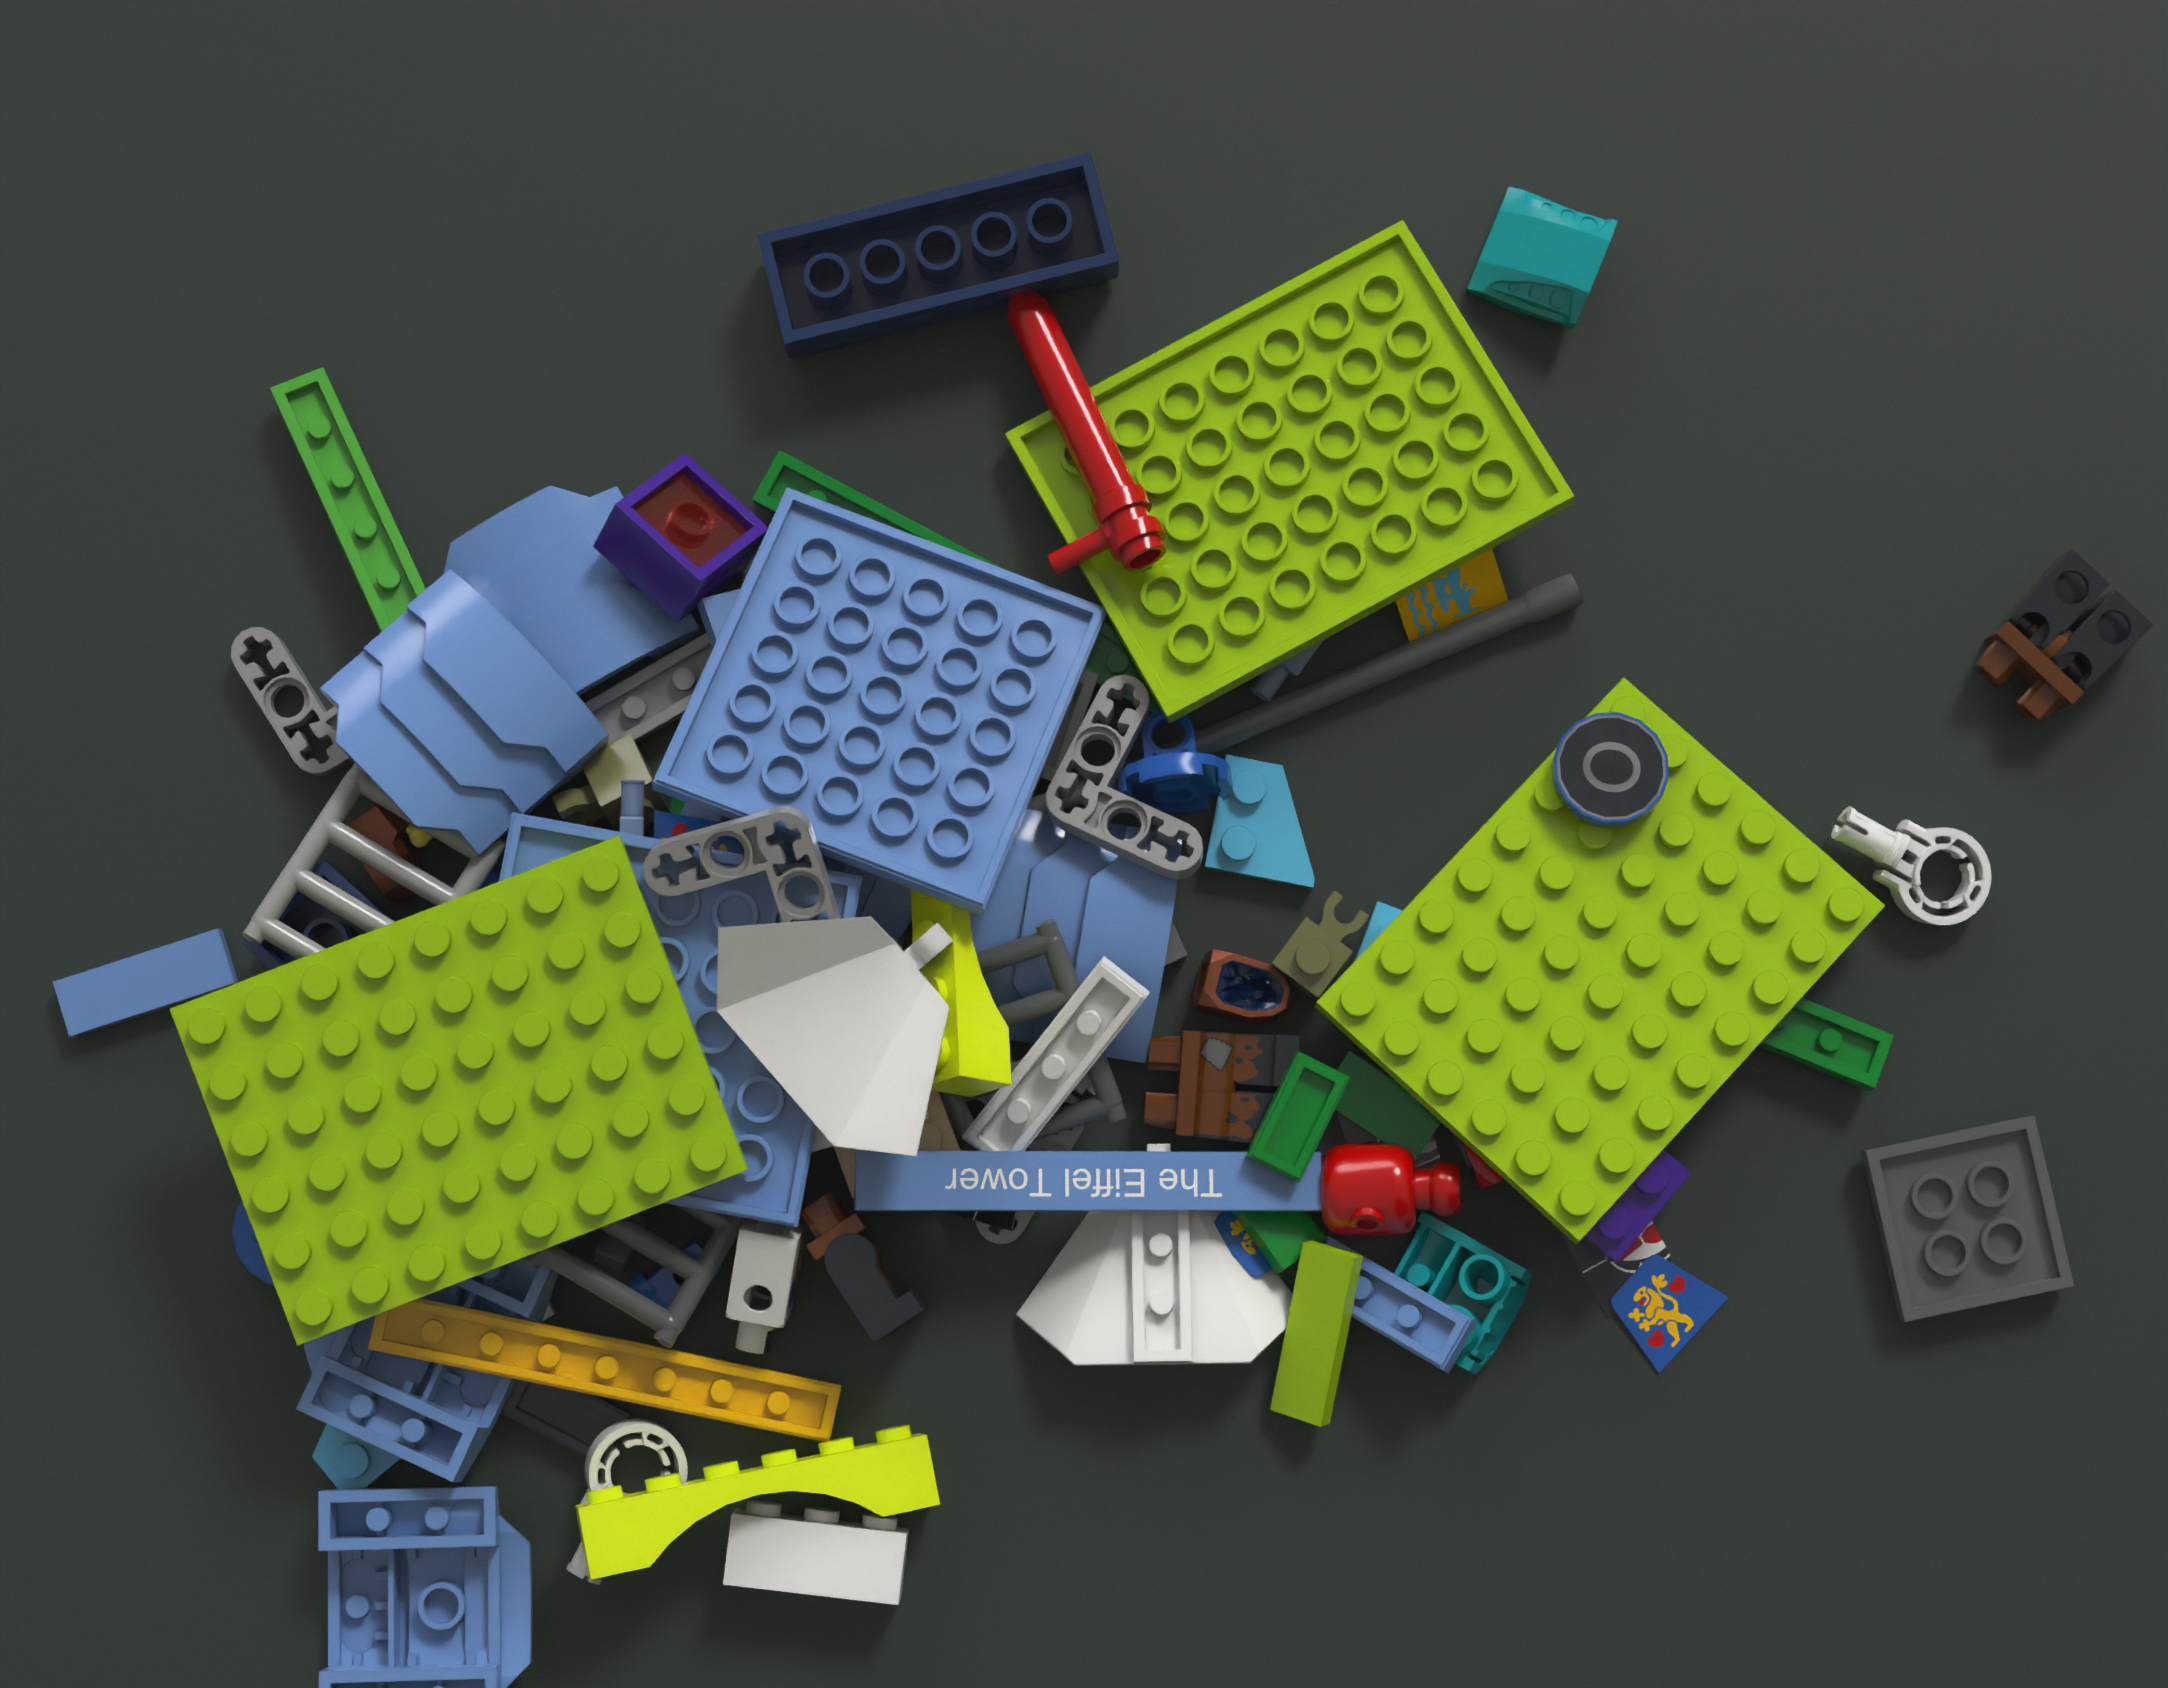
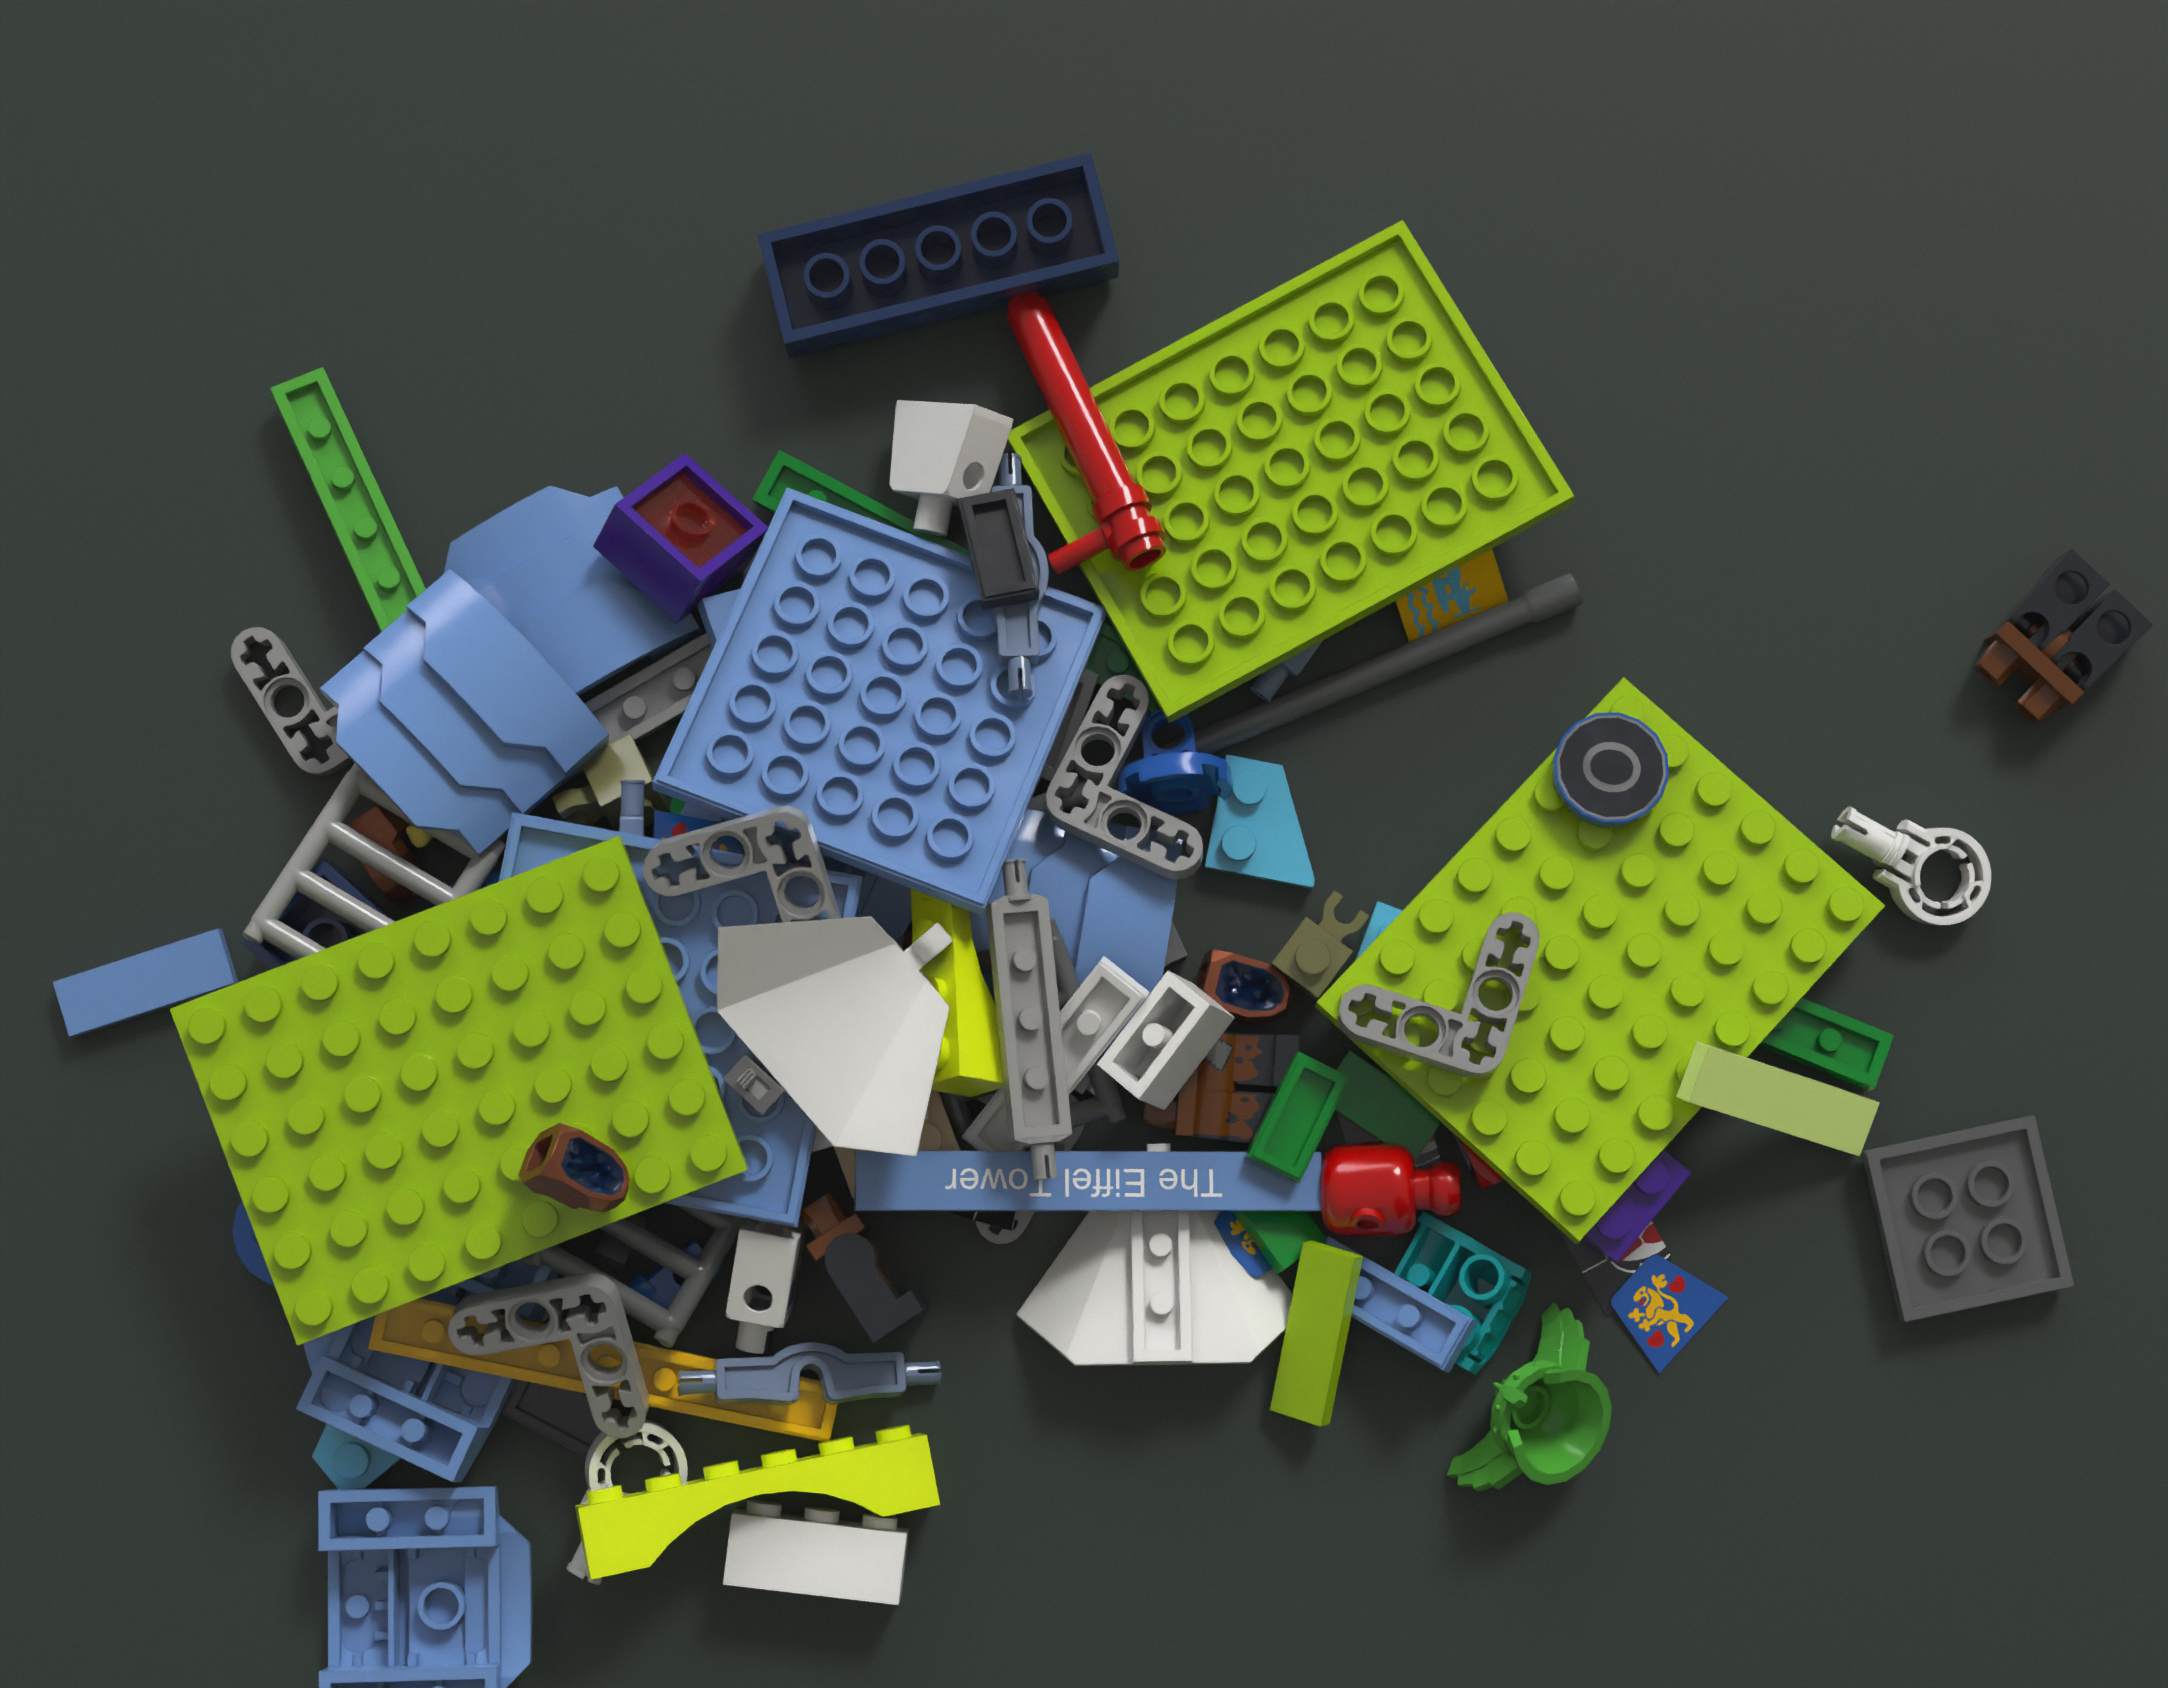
(575, 1169): none -> copper rock
(581, 1327): none -> light grey beam
(754, 1084): none -> flat silver piece
(777, 1379): none -> sand blue piece
(944, 456): none -> white torso
(998, 549): none -> black tile
(1018, 623): none -> sand blue piece
(1028, 1019): none -> light grey plate
(1165, 1040): none -> white brick
(1451, 1026): none -> light grey beam
(1541, 258): teal slope -> none
(1543, 1415): none -> bright green helmet
(1777, 1099): none -> yellowish green tile

